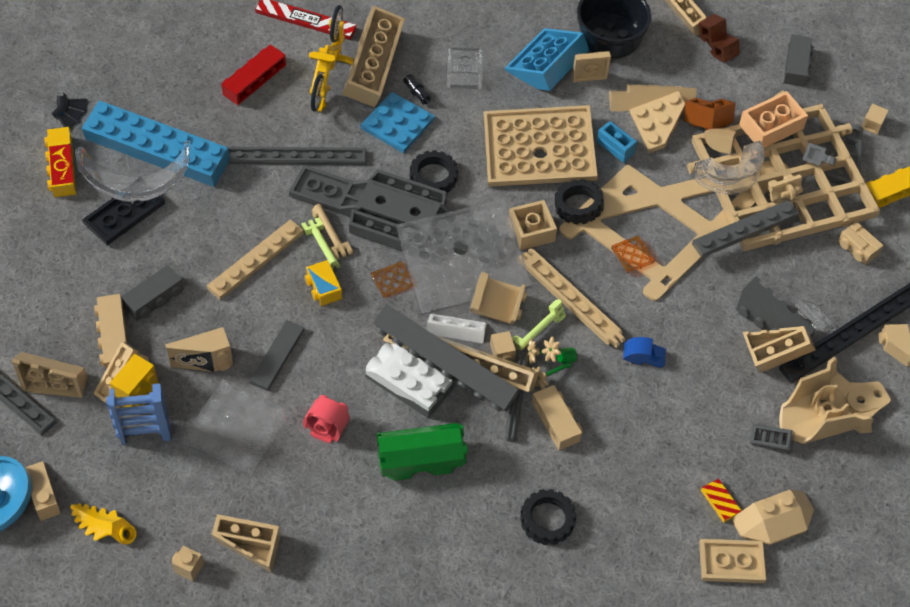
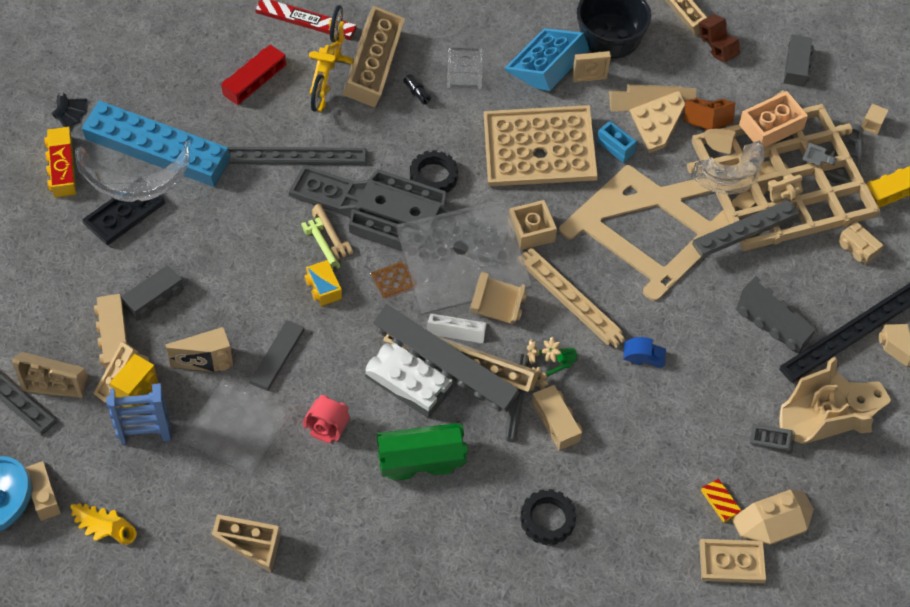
(187, 563): tan brick -> none
(255, 259): tan plate -> none
(397, 122): dark azure plate -> none
(503, 345): tan brick -> none
(556, 313): yellowish green hinge -> none
(579, 188): black tyre -> none
(643, 248): clear orange window -> none
(778, 346): tan wedge -> none
(819, 320): clear plate -> none

